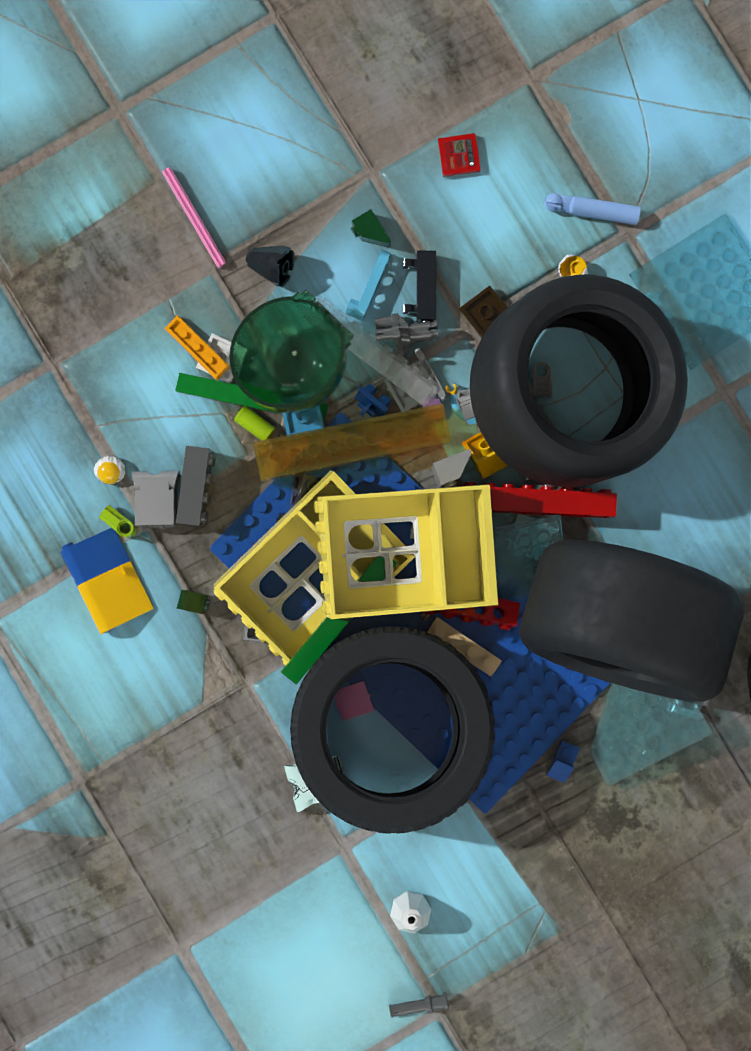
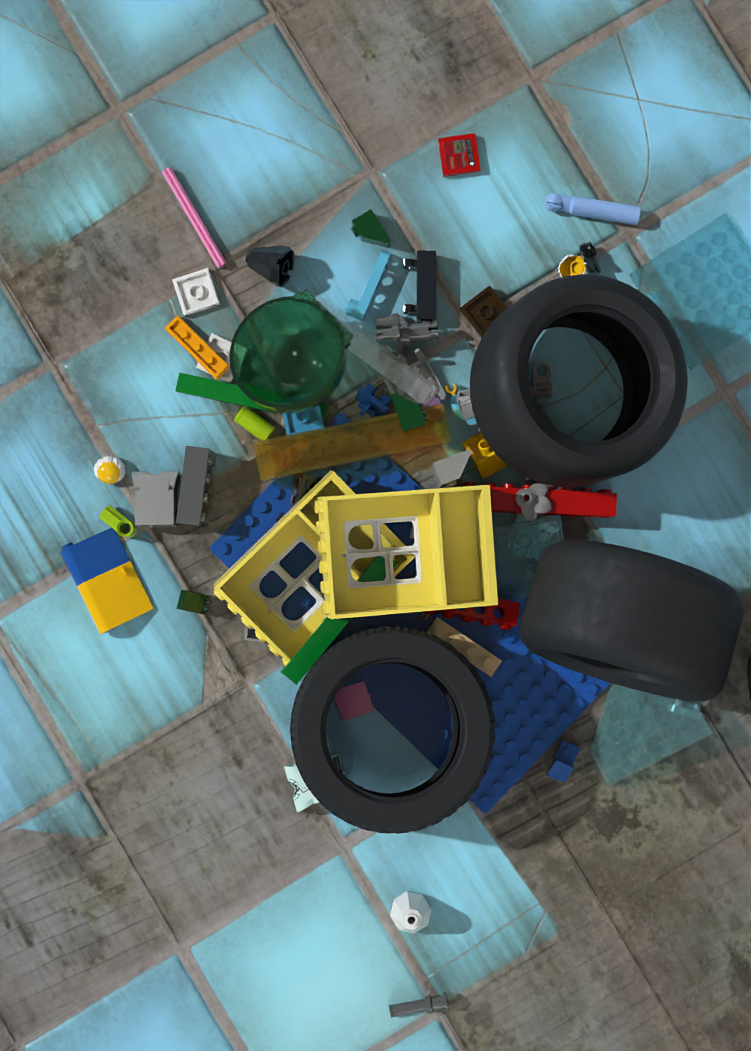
(196, 292): none -> white tile
(408, 413): none -> dark green slope
(536, 501): none -> light grey plate
(588, 252): none -> black plate

